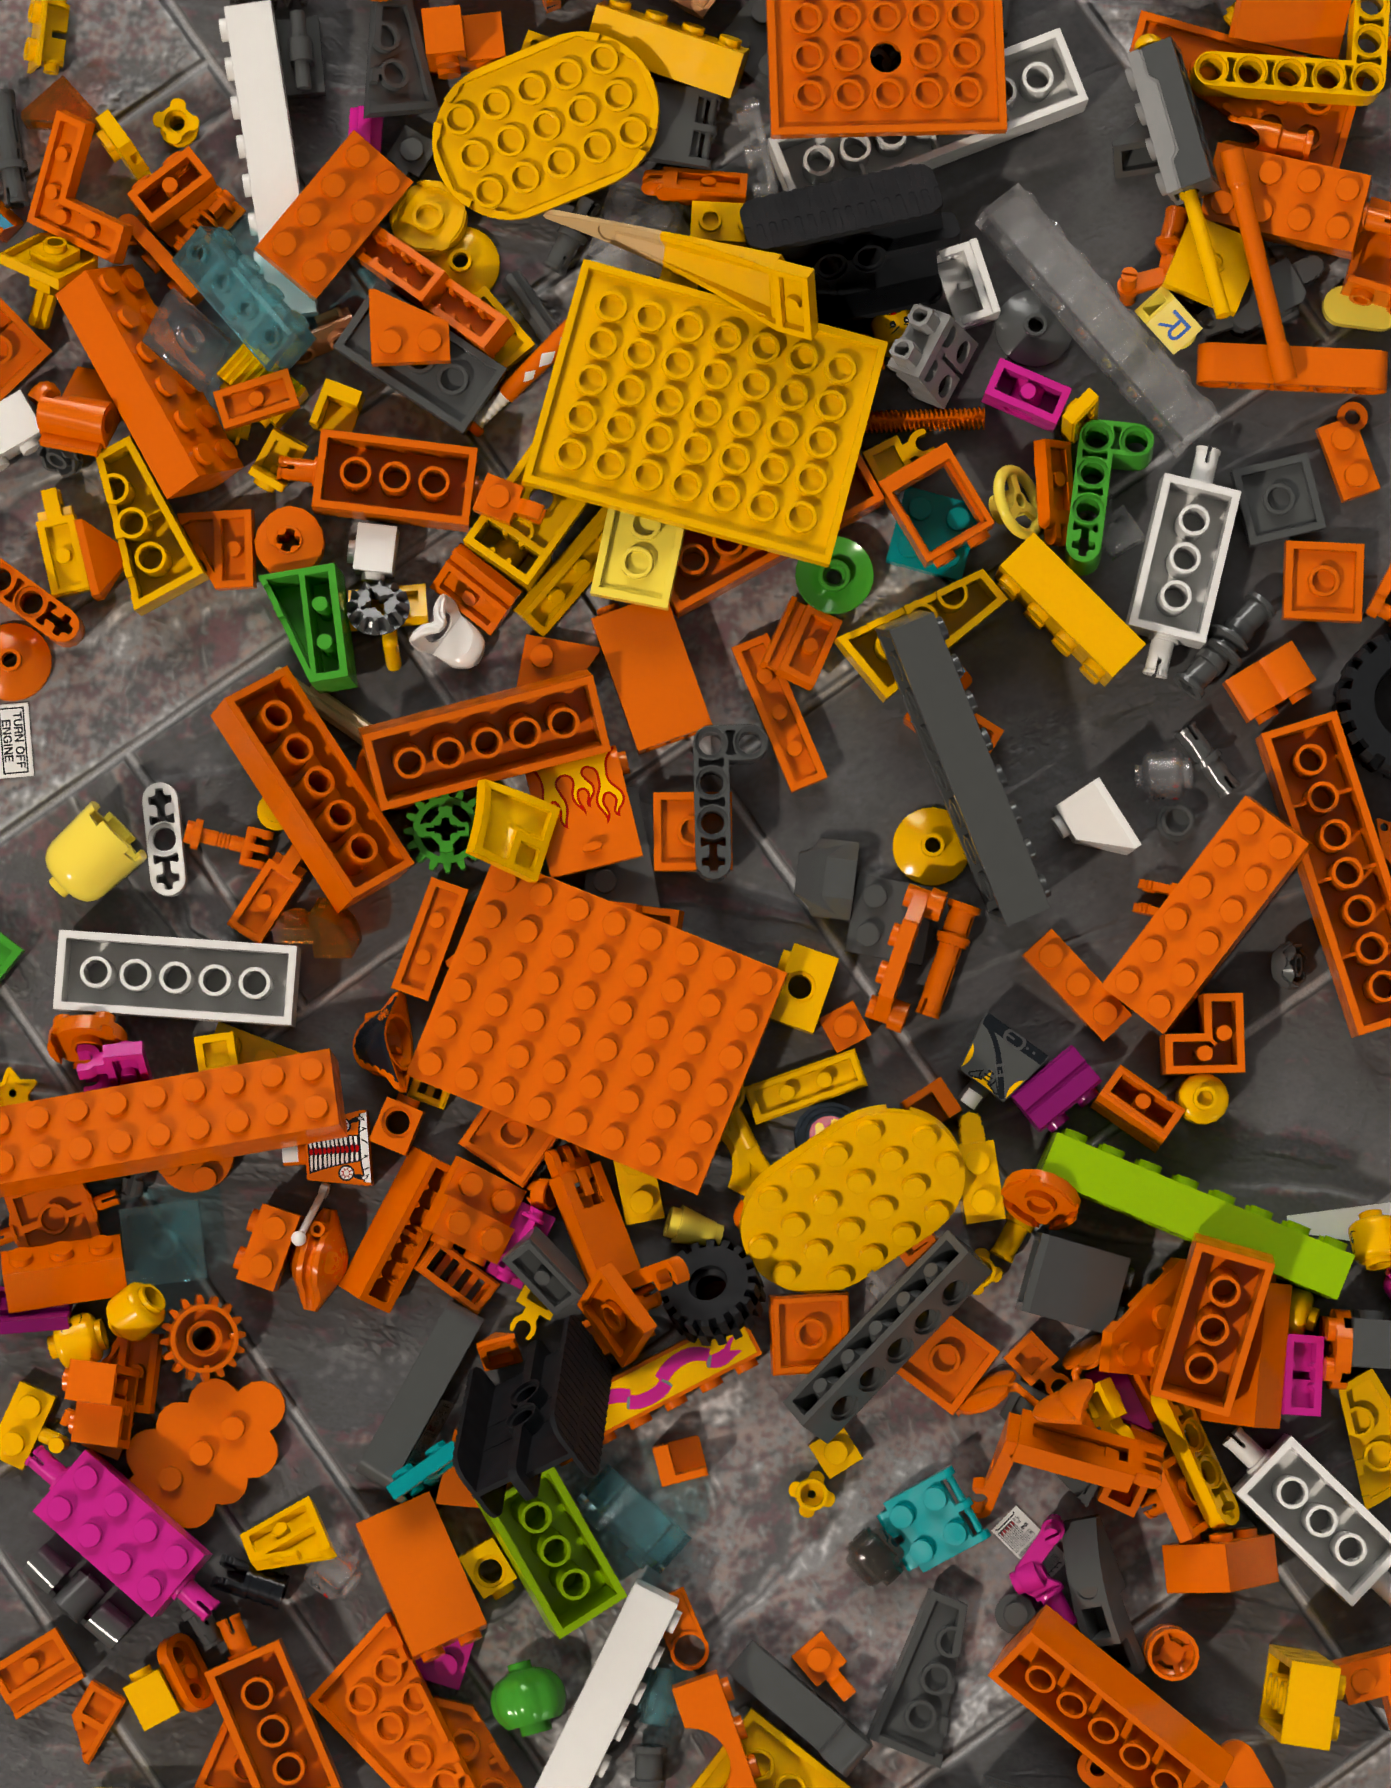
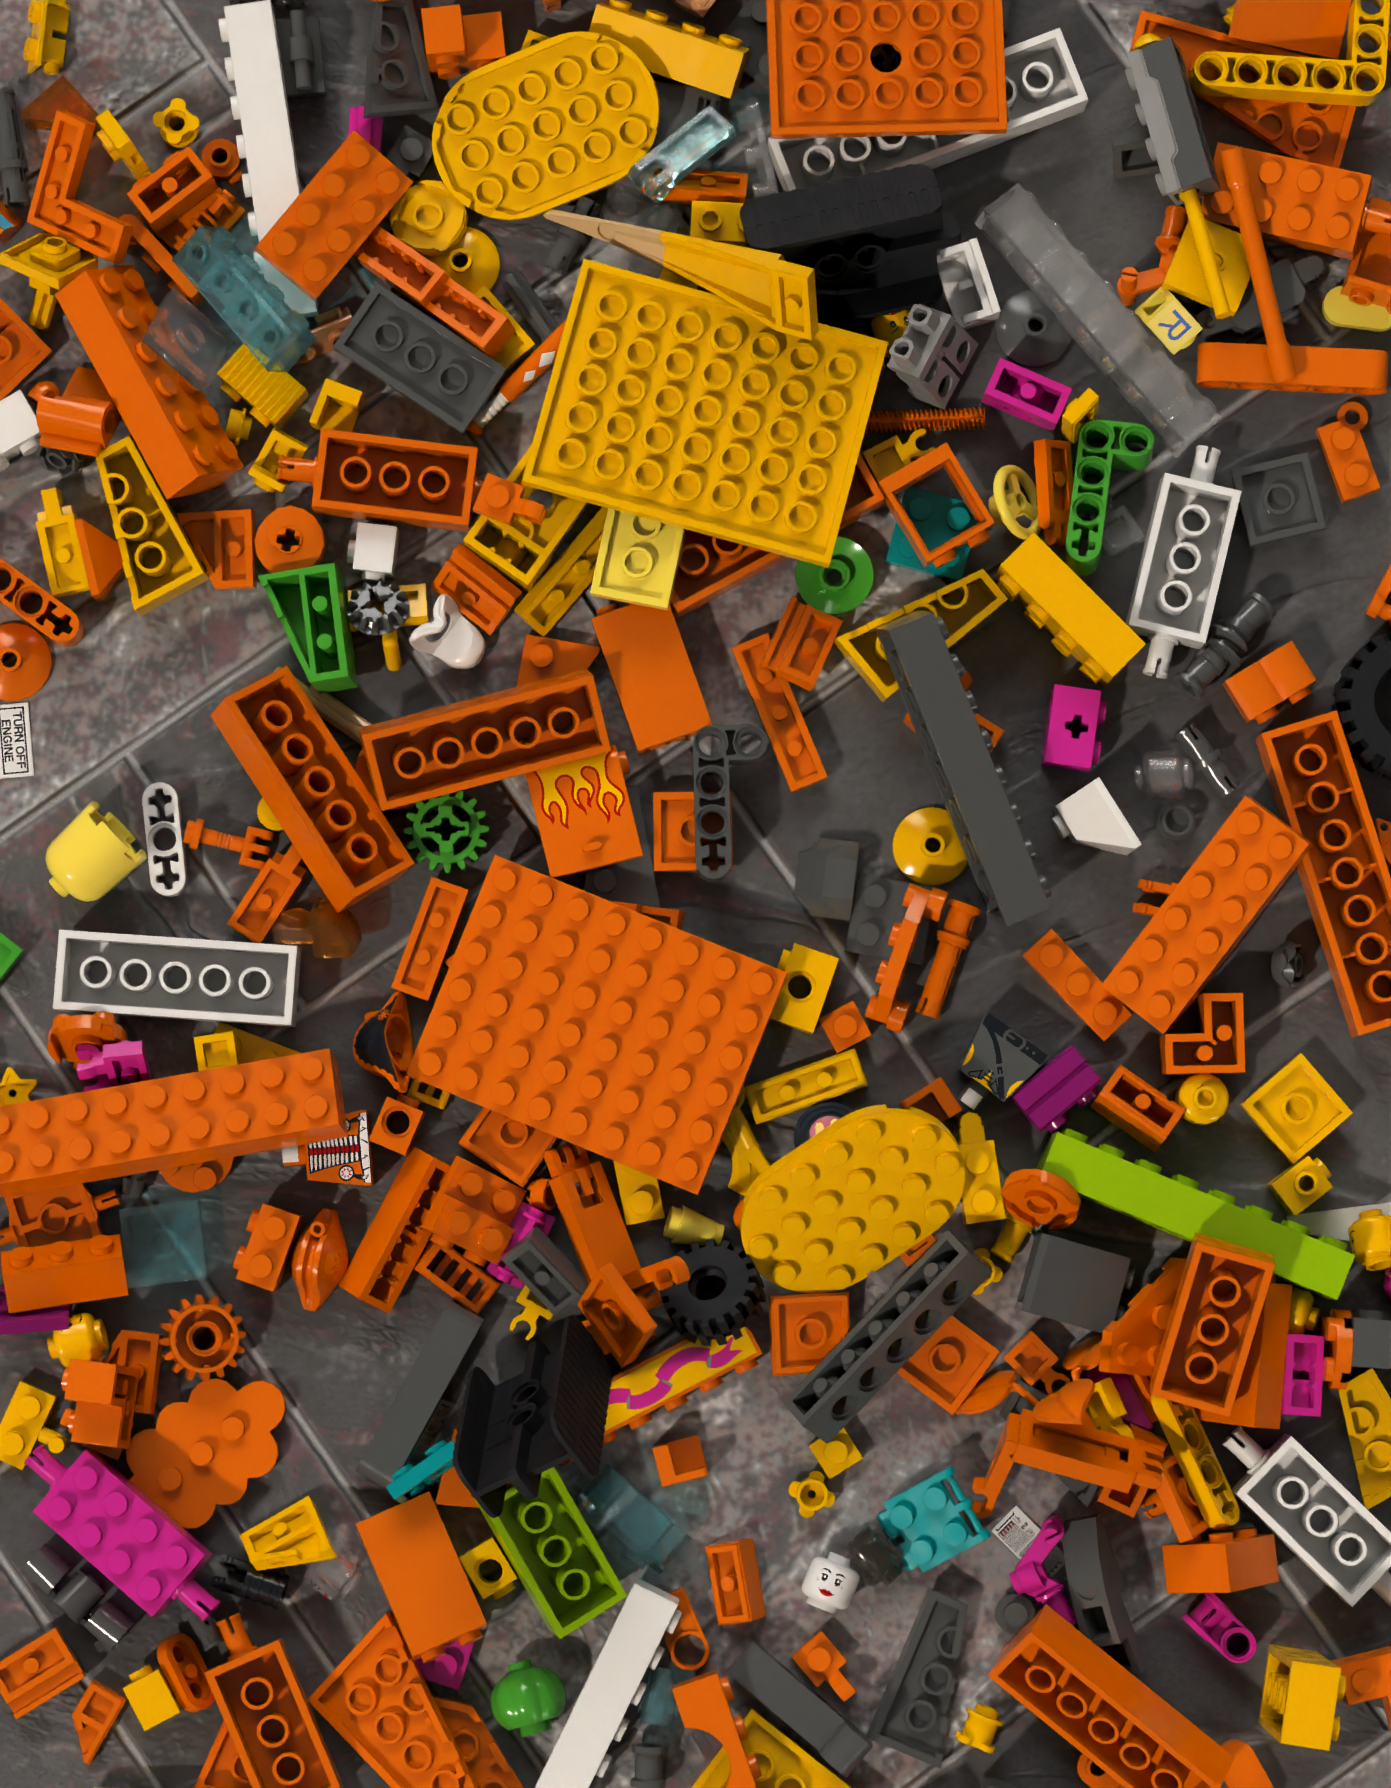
(135, 1311): yellow head -> none
(227, 170): none -> orange brick
(256, 399): orange plate -> none
(298, 1237): white hinge -> none
(405, 333): orange wing -> none
(499, 1351): orange slope -> none
(511, 829): yellow plate -> none
(681, 153): none -> clear light blue plate
(735, 1581): none -> orange slope
(830, 1583): none -> white head
(980, 1727): none -> yellow brick
(1066, 705): none -> dark pink brick
(1170, 1652): orange wheel -> none
(1219, 1626): none -> dark pink piece
(1275, 138): orange piece -> none
(1296, 1108): none -> yellow plate
(1301, 1184): none -> yellow brick
(1323, 582): orange plate -> none

